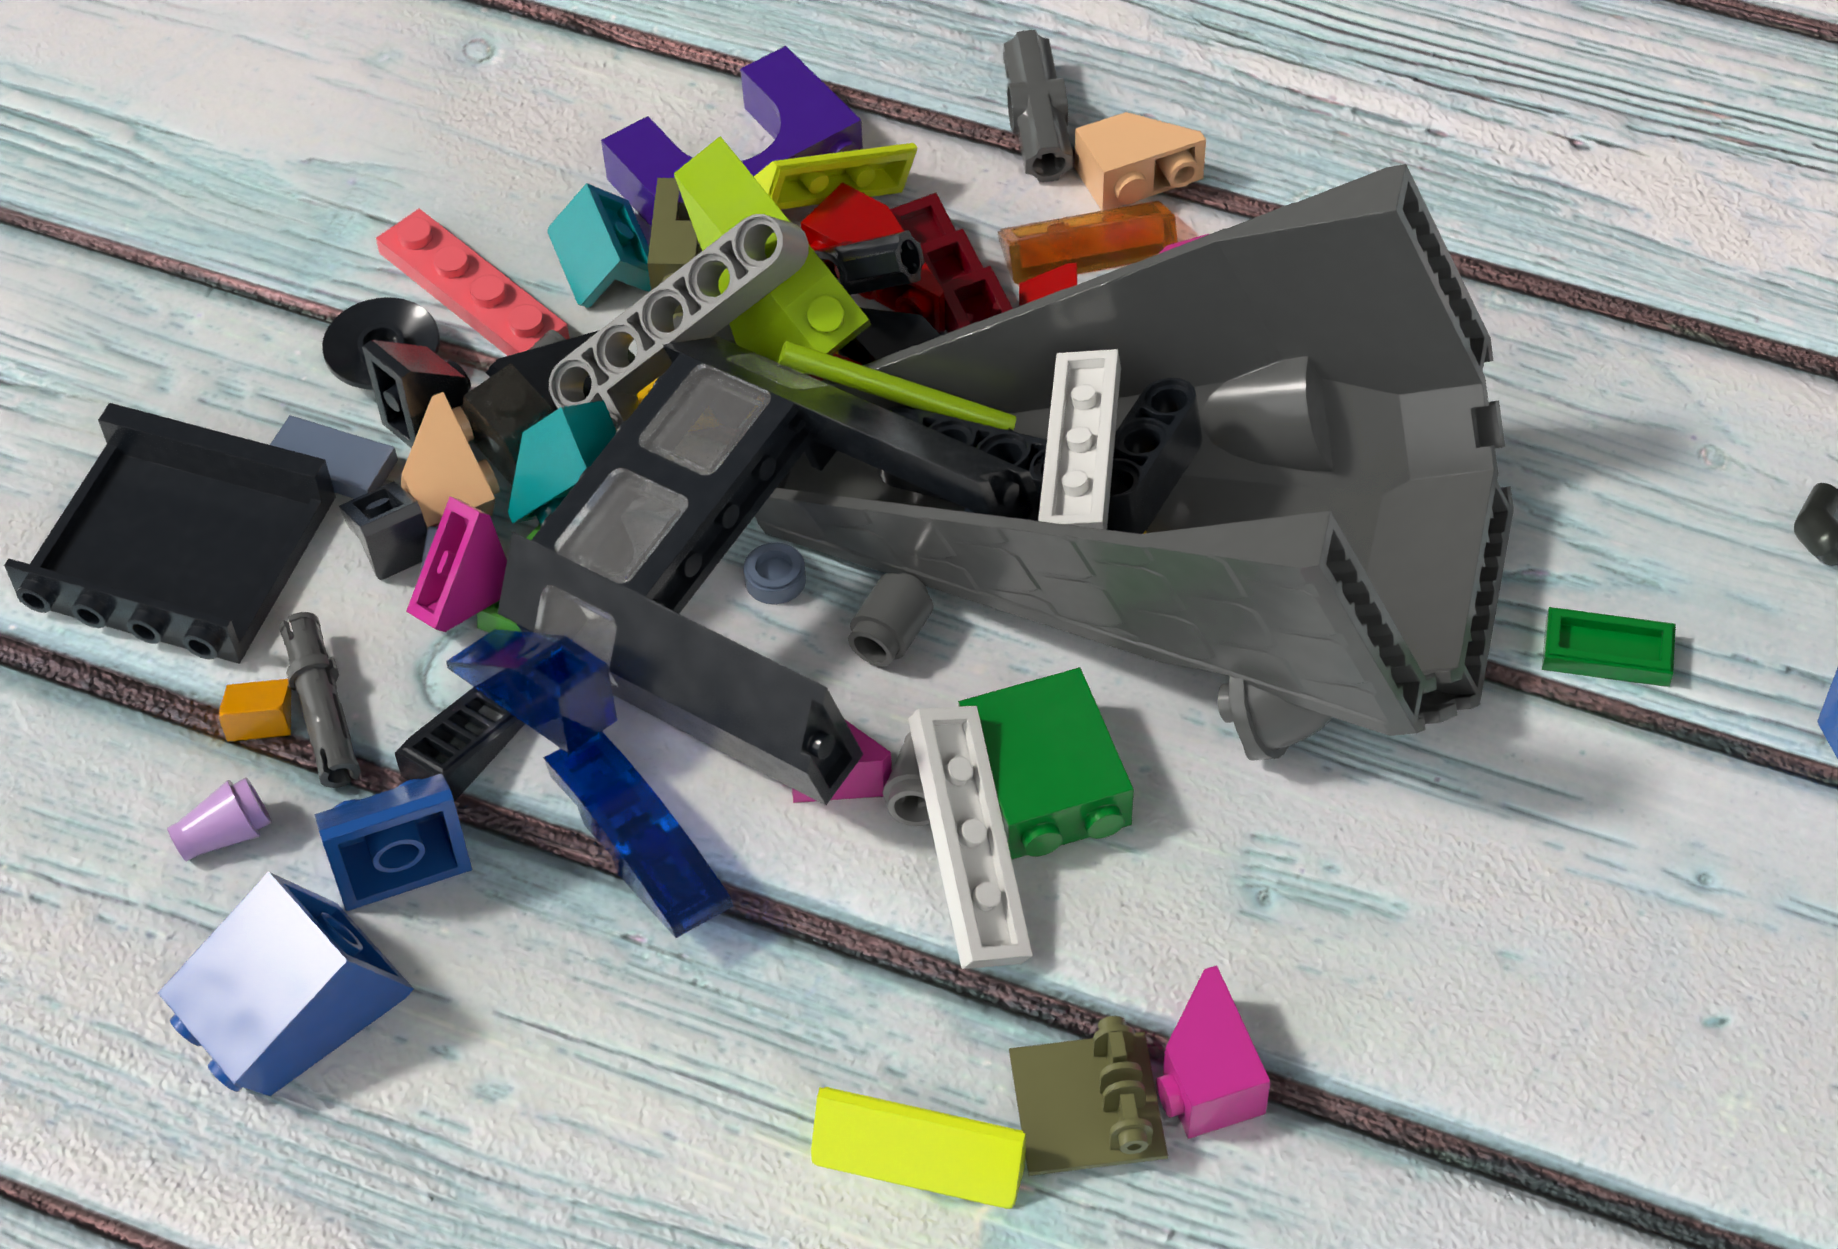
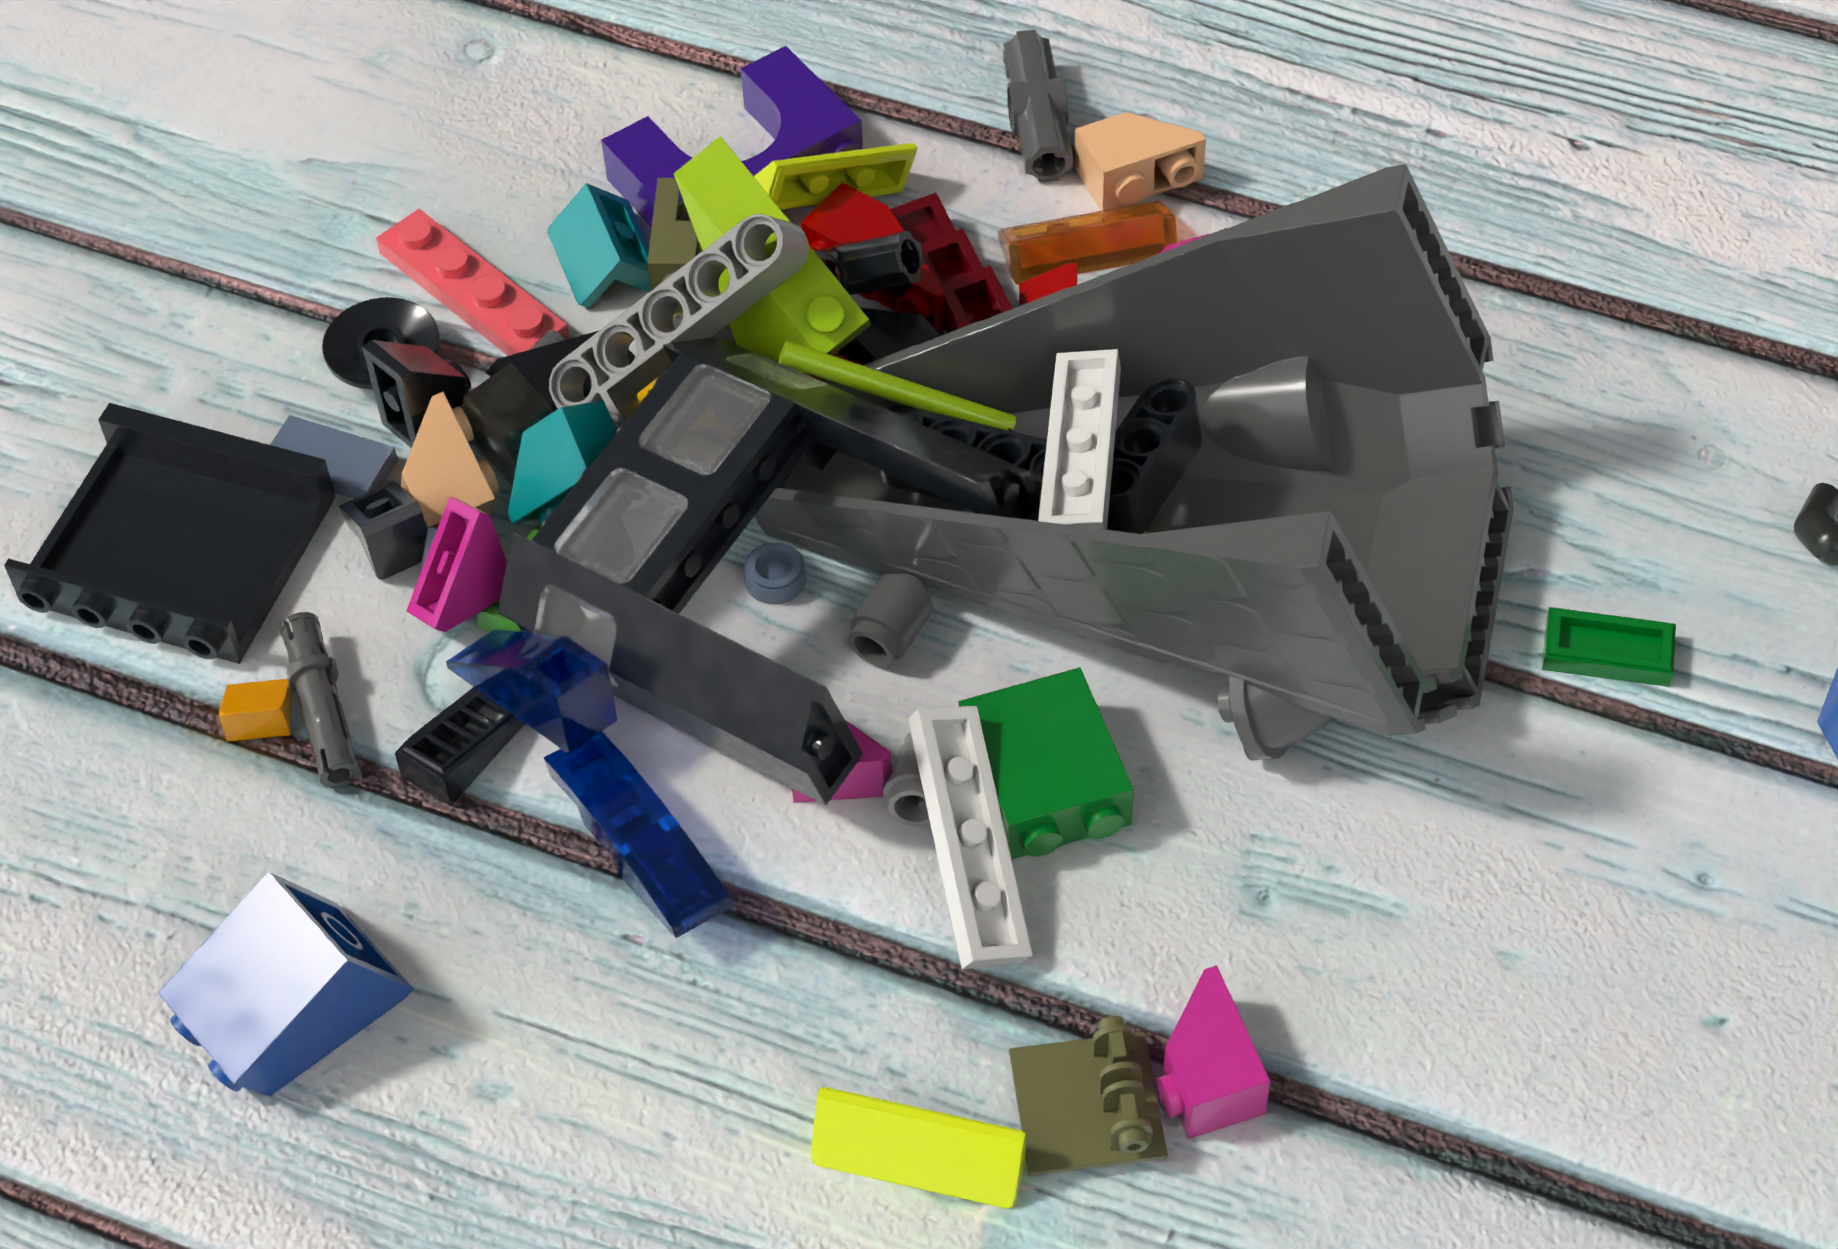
(221, 820): lavender cone -> none
(394, 841): blue slope -> none

